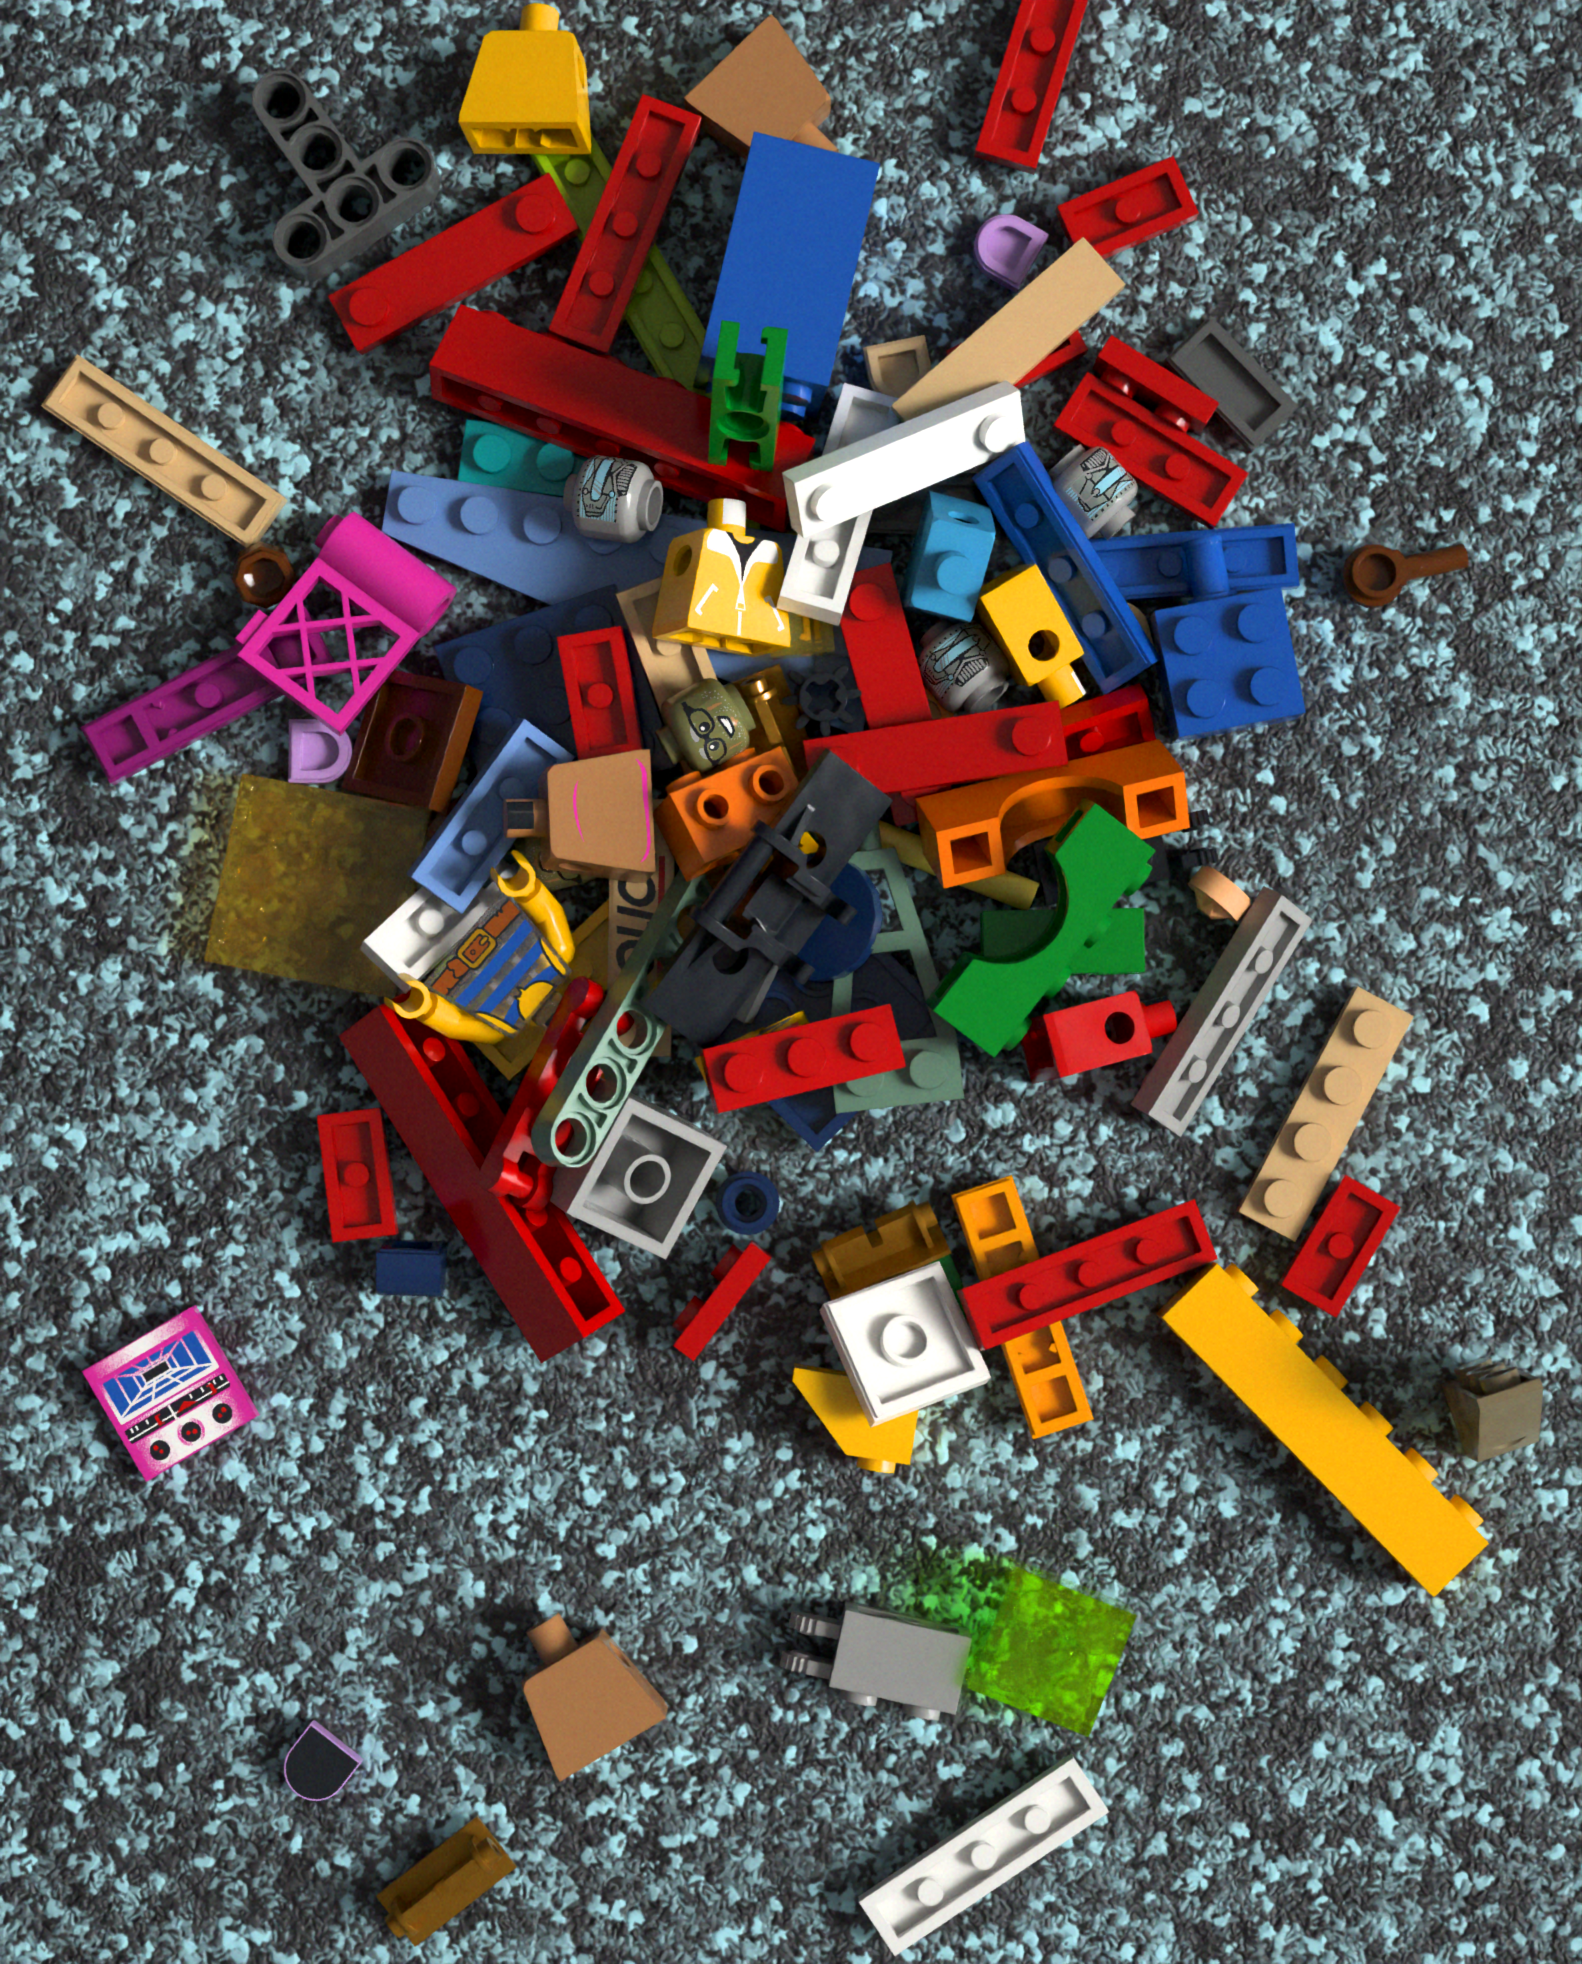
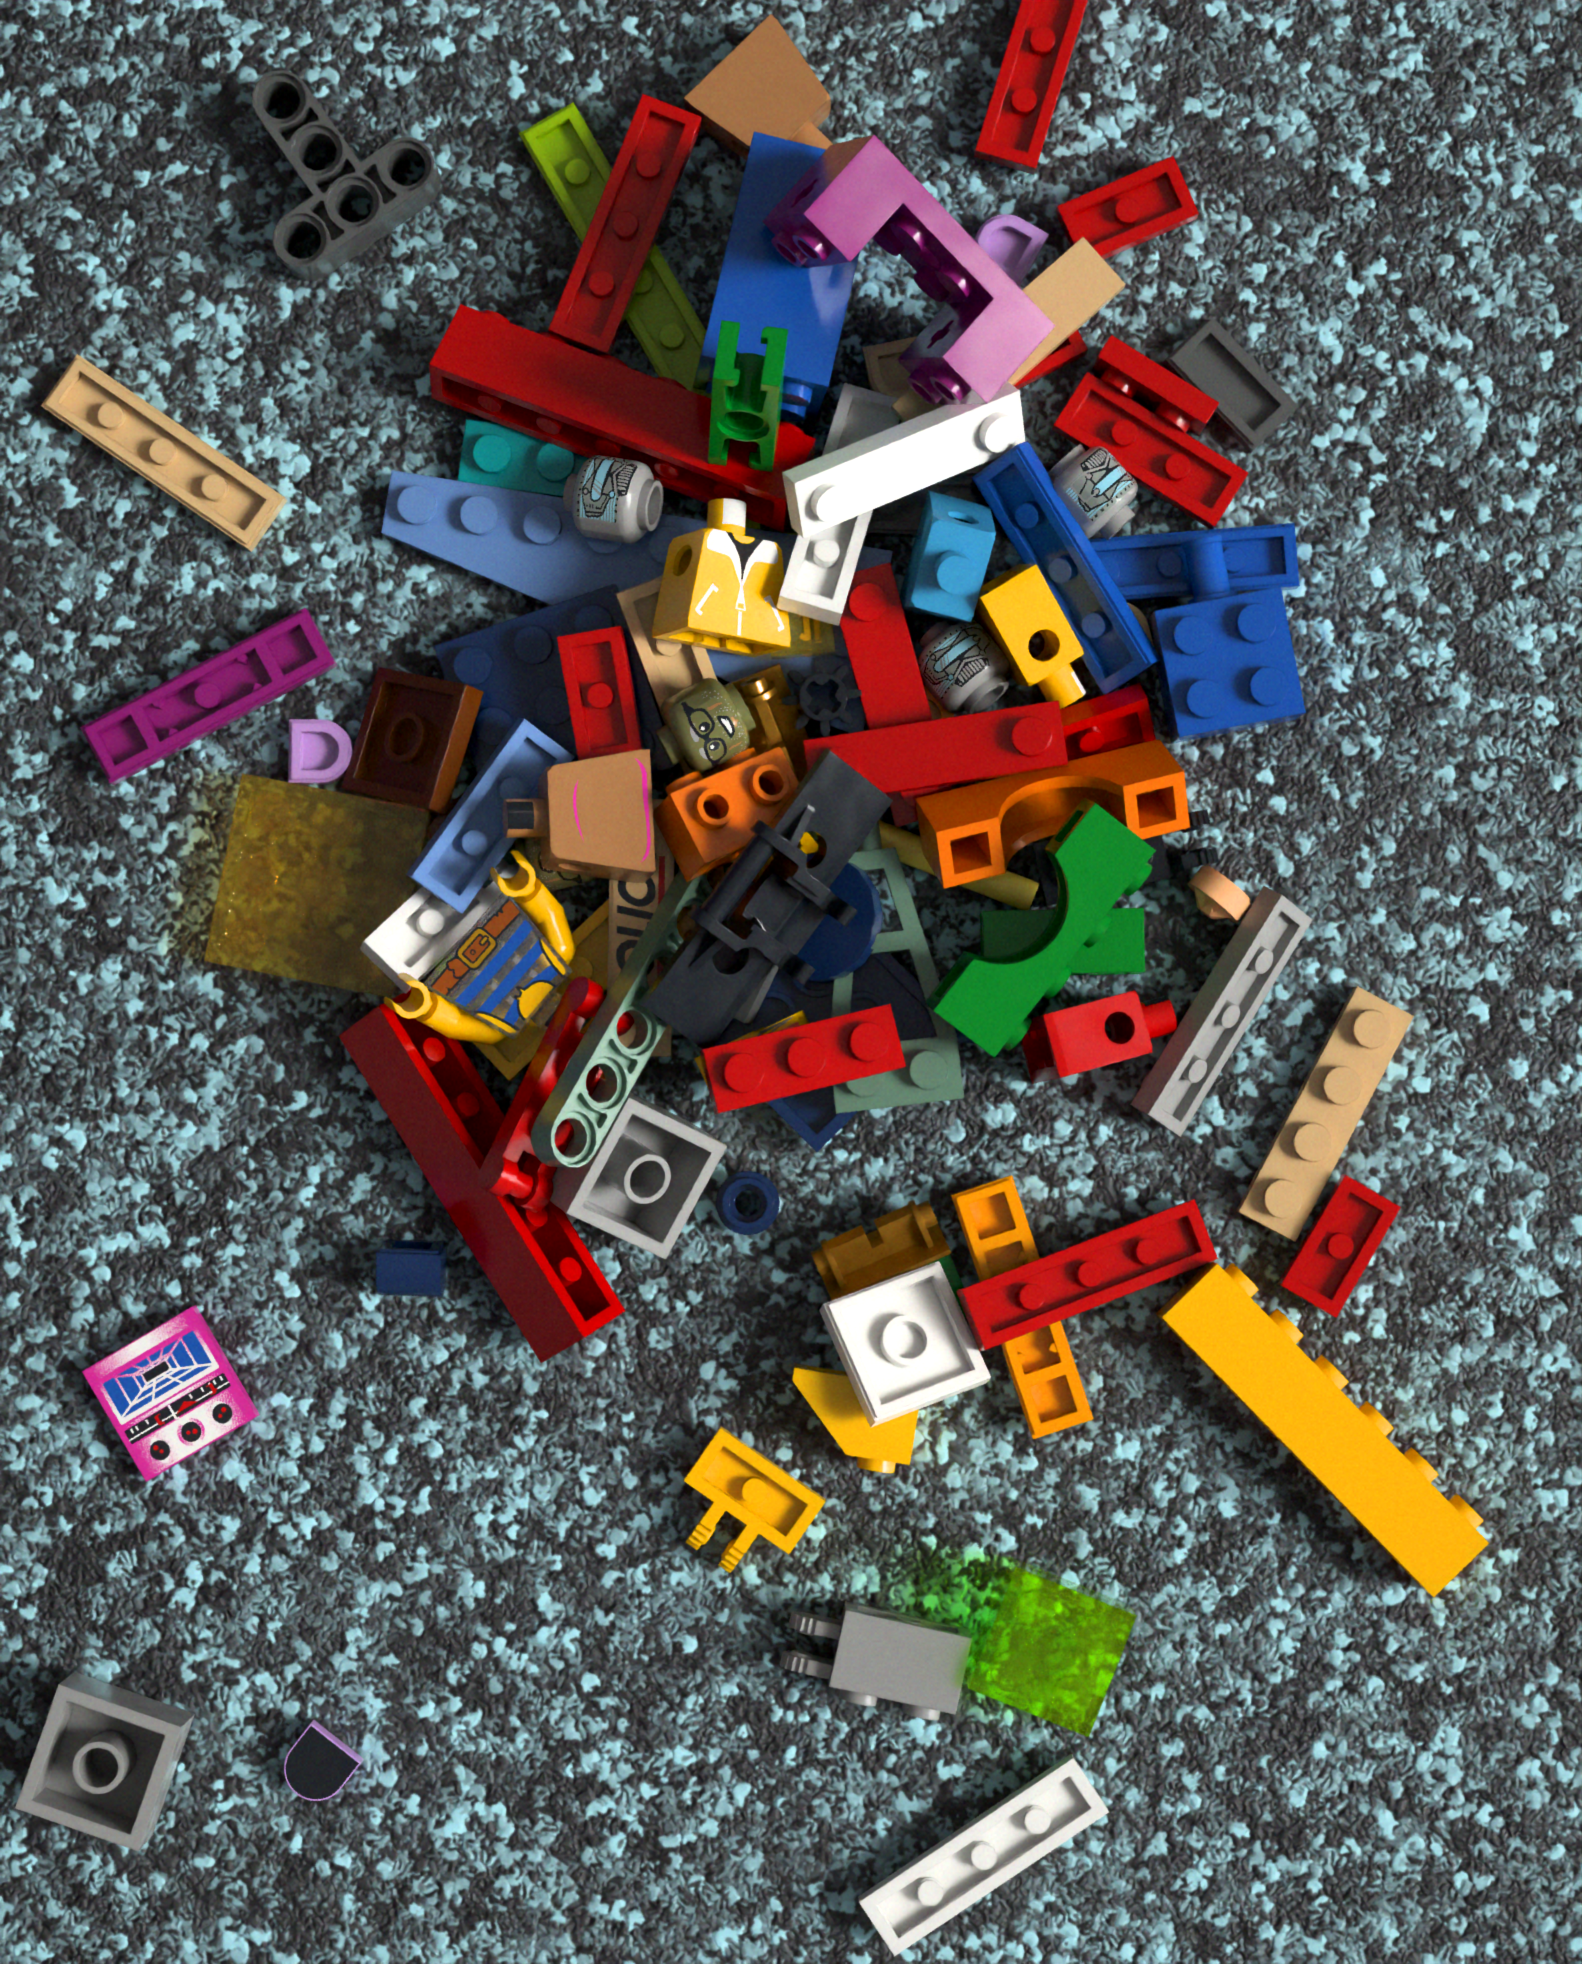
(105, 1761): none -> light grey brick
(263, 574): reddish brown tile -> none
(357, 1174): red plate -> none
(374, 578): dark pink piece -> none
(445, 1882): pearl gold hinge -> none
(455, 264): red plate -> none
(528, 90): yellow torso -> none
(585, 1696): medium nougat torso -> none
(702, 1319): red plate -> none
(752, 1491): none -> yellow hinge
(867, 193): none -> magenta plate
(1377, 574): reddish brown plate -> none
(1494, 1408): dark tan slope -> none

